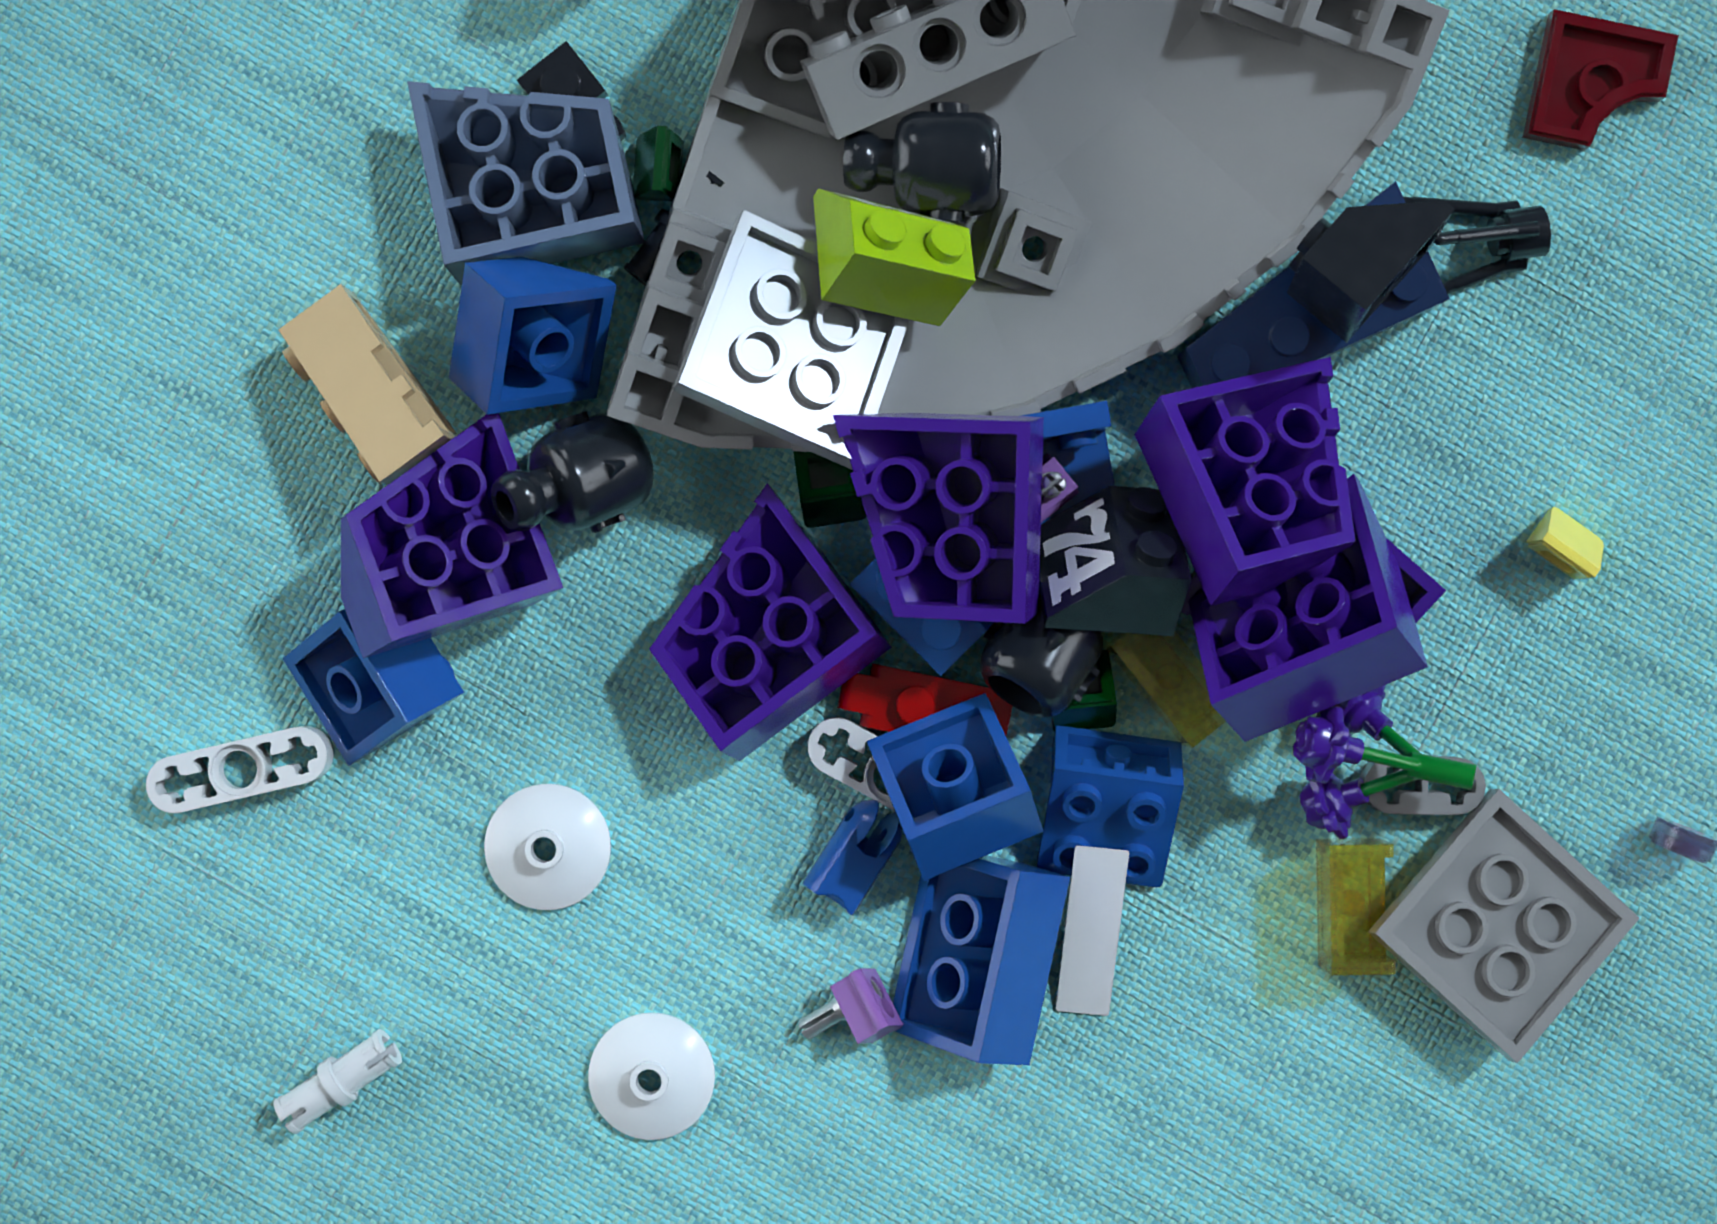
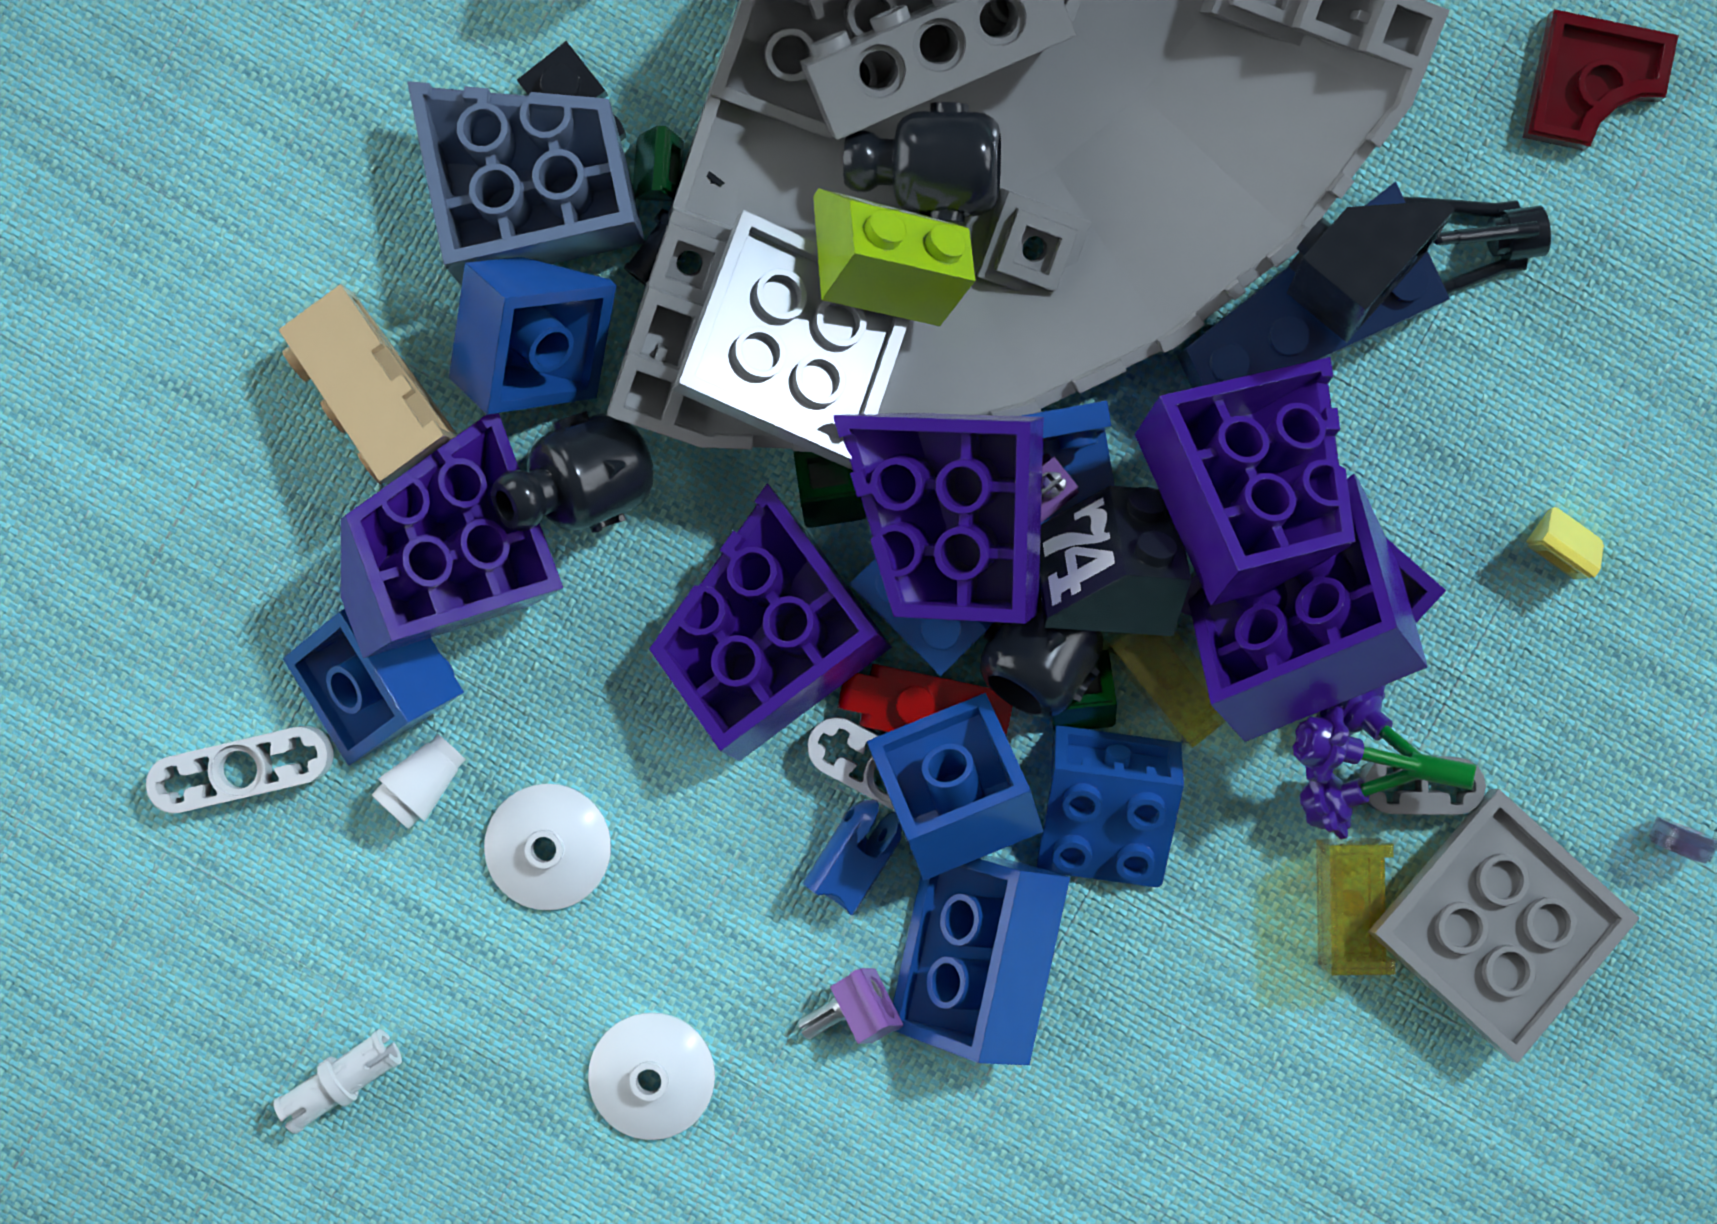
(418, 781): none -> white cone
(1092, 930): white sticker -> none

